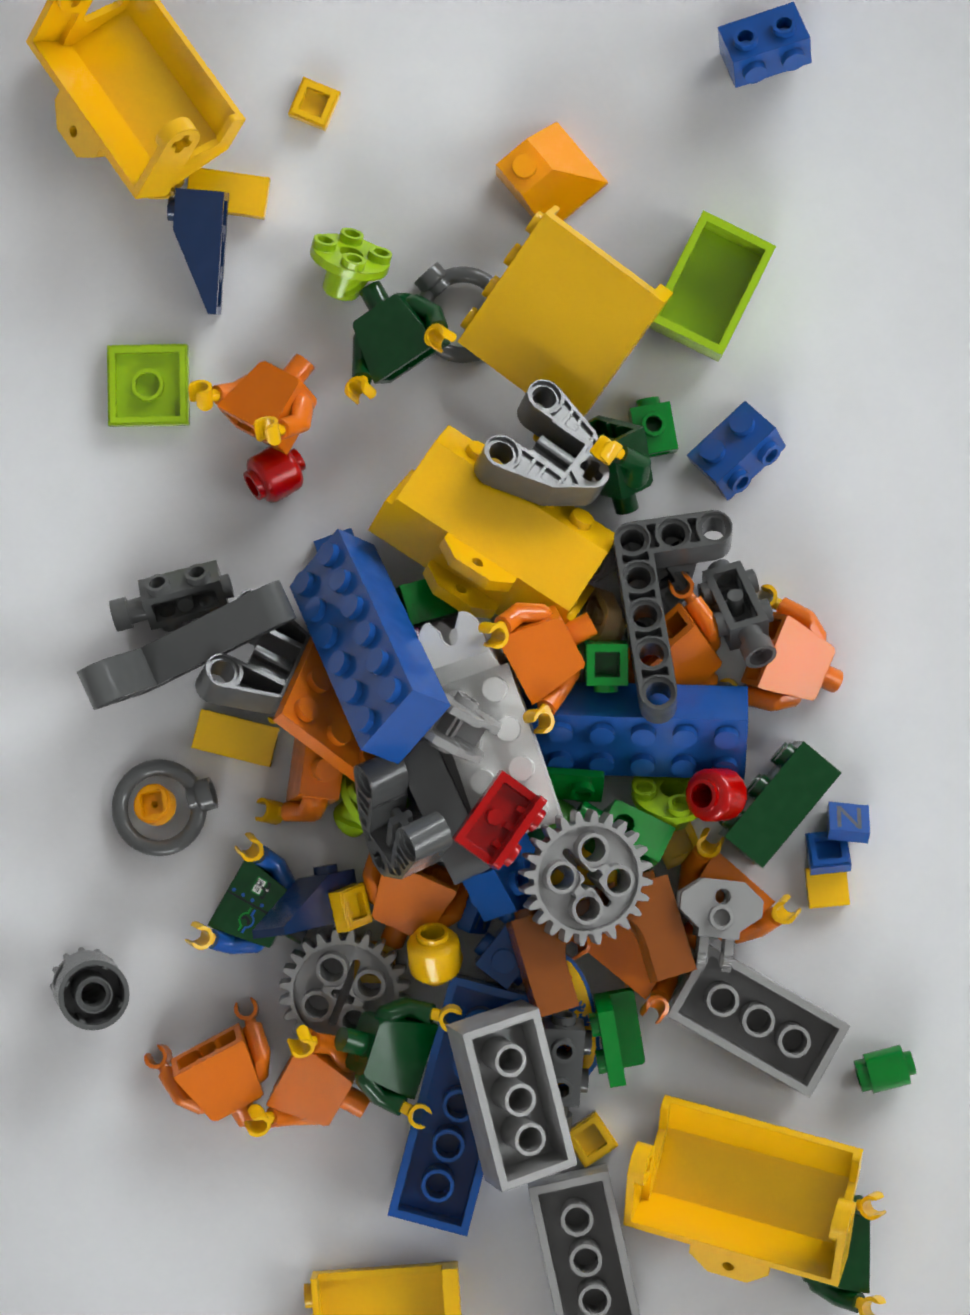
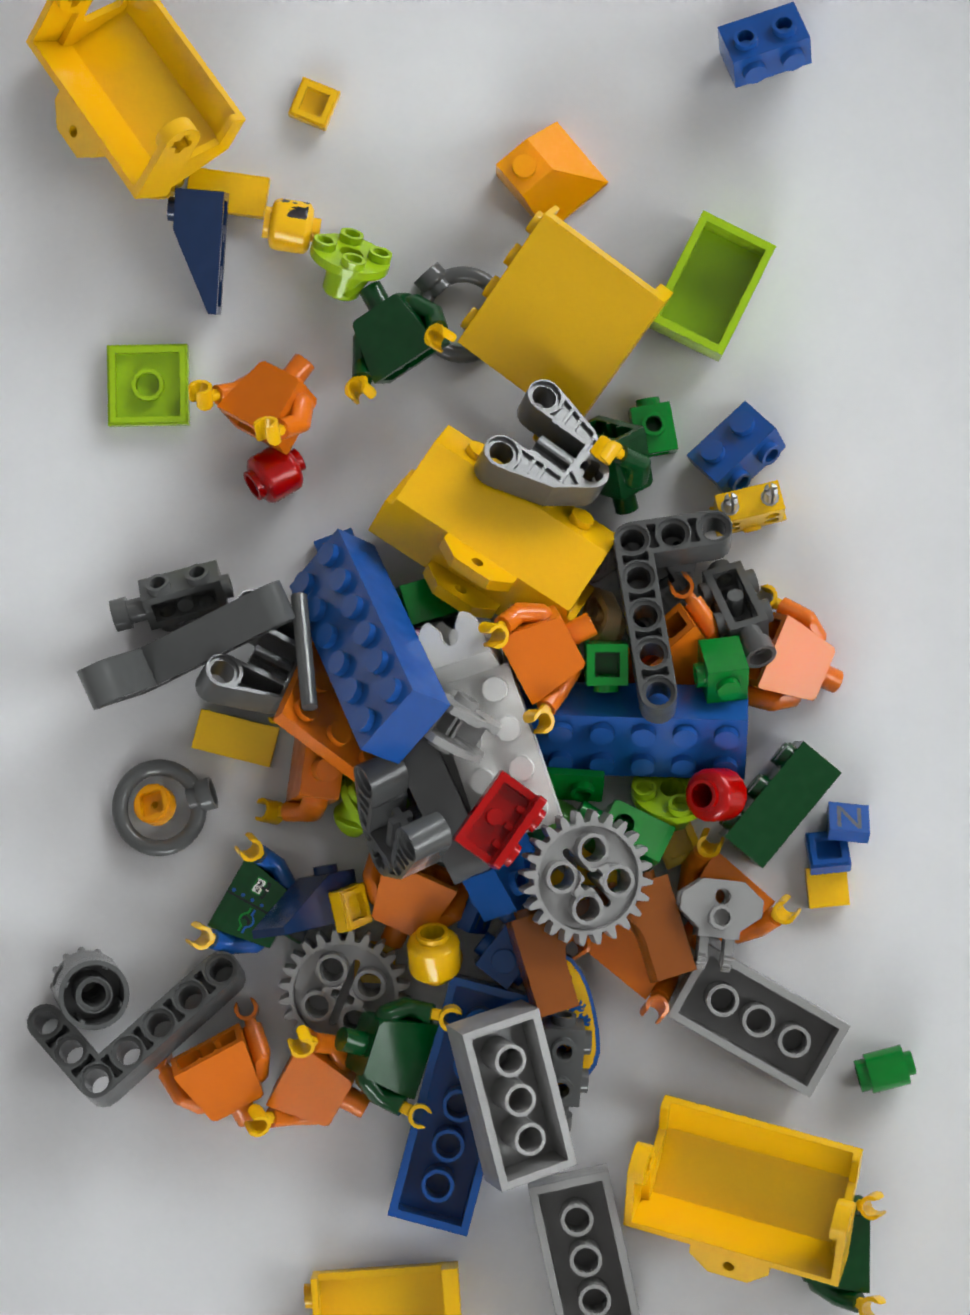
(139, 1034): none -> dark grey beam
(290, 225): none -> yellow head
(304, 652): none -> dark grey bar
(591, 1139): yellow tile -> none
(619, 1032): green bracket -> none
(721, 669): none -> green brick
(752, 507): none -> yellow piece

